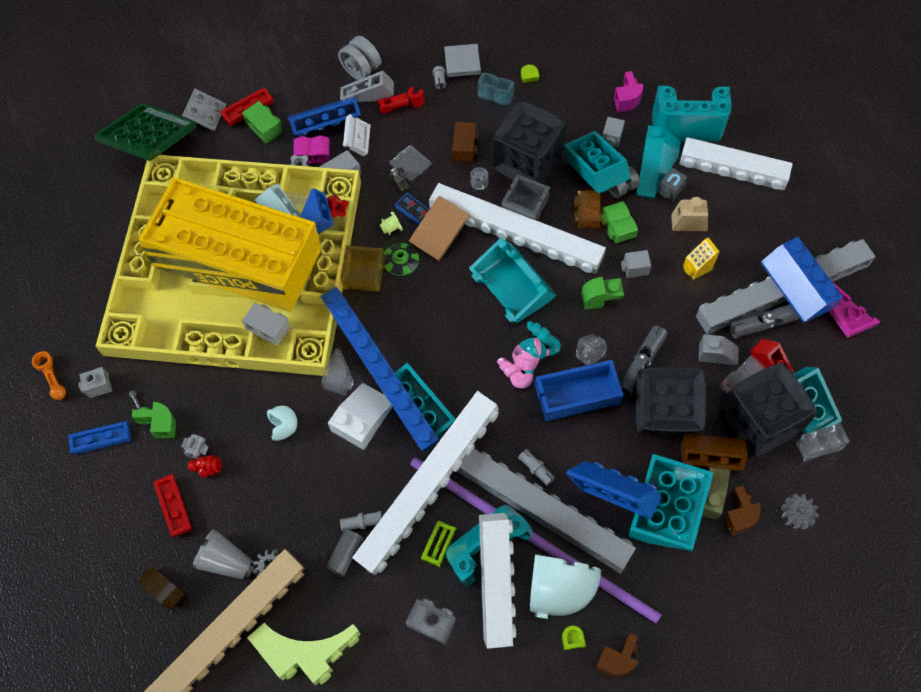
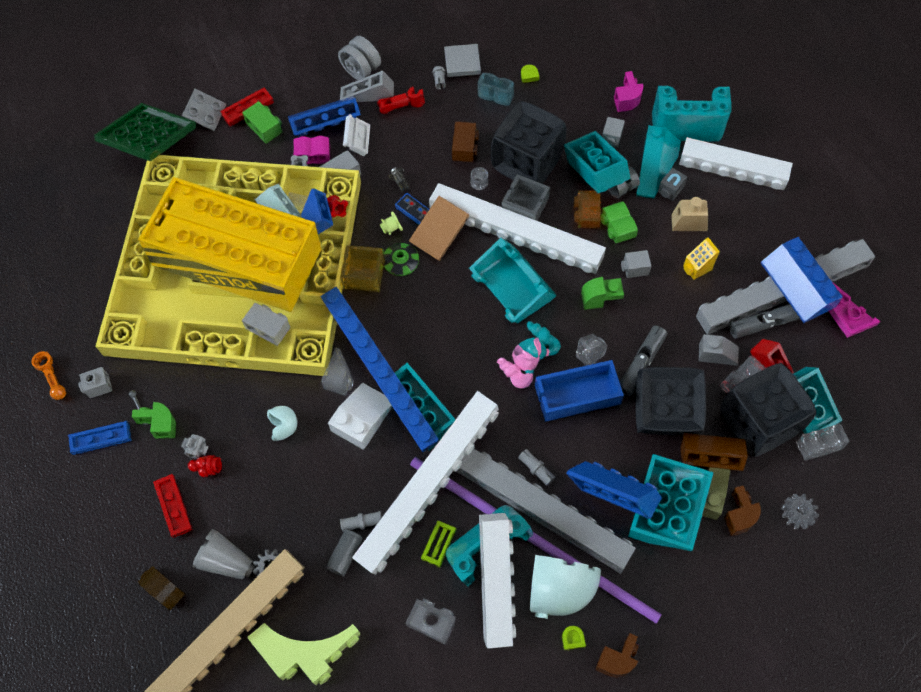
(411, 161): clear piece -> none

